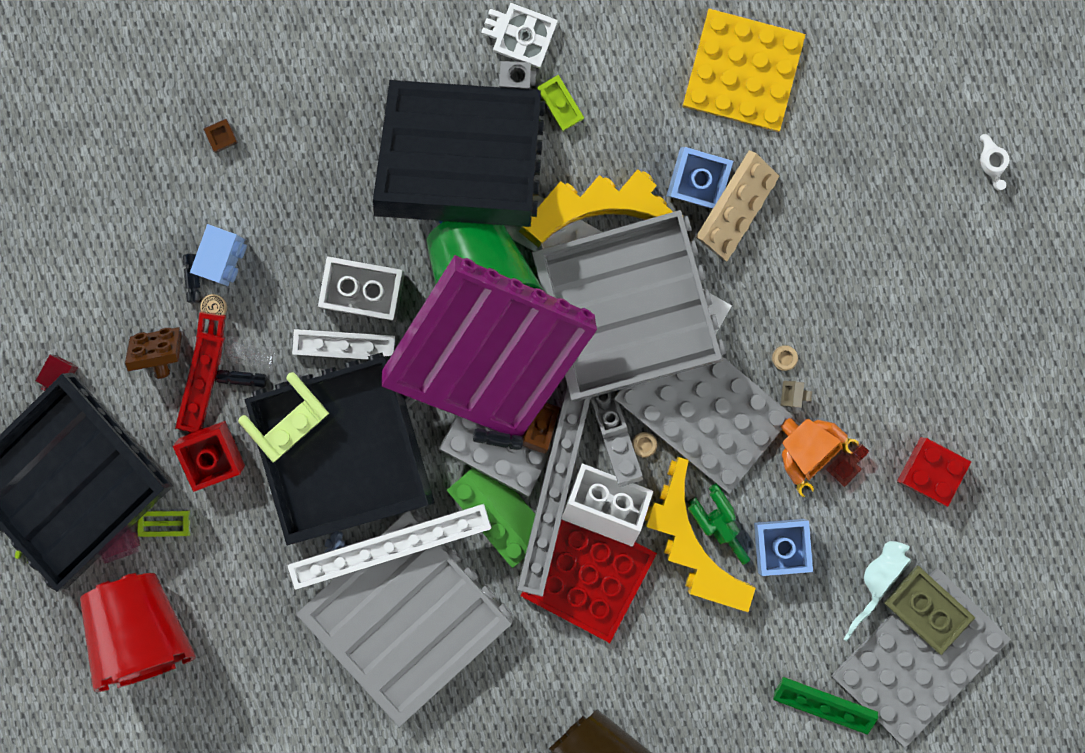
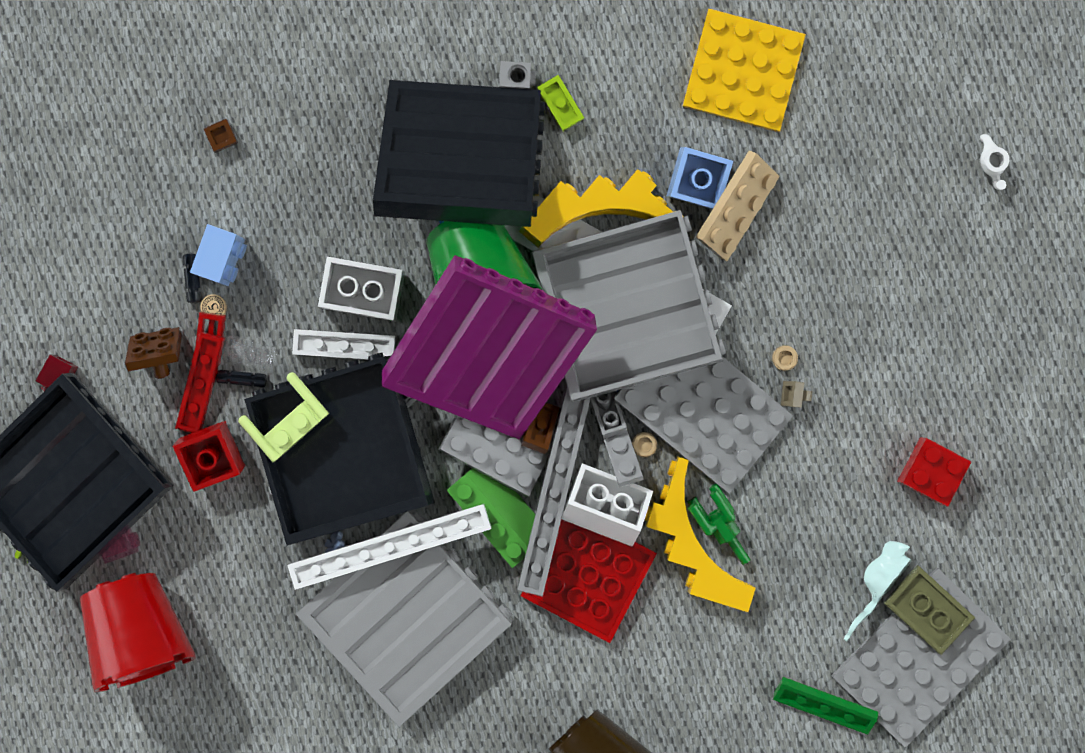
(185, 523): lime tile -> none
(498, 439): black axle -> none
(521, 34): white piece -> none
(783, 547): light blue brick -> none
(811, 448): orange torso -> none
(845, 467): clear red plate -> none

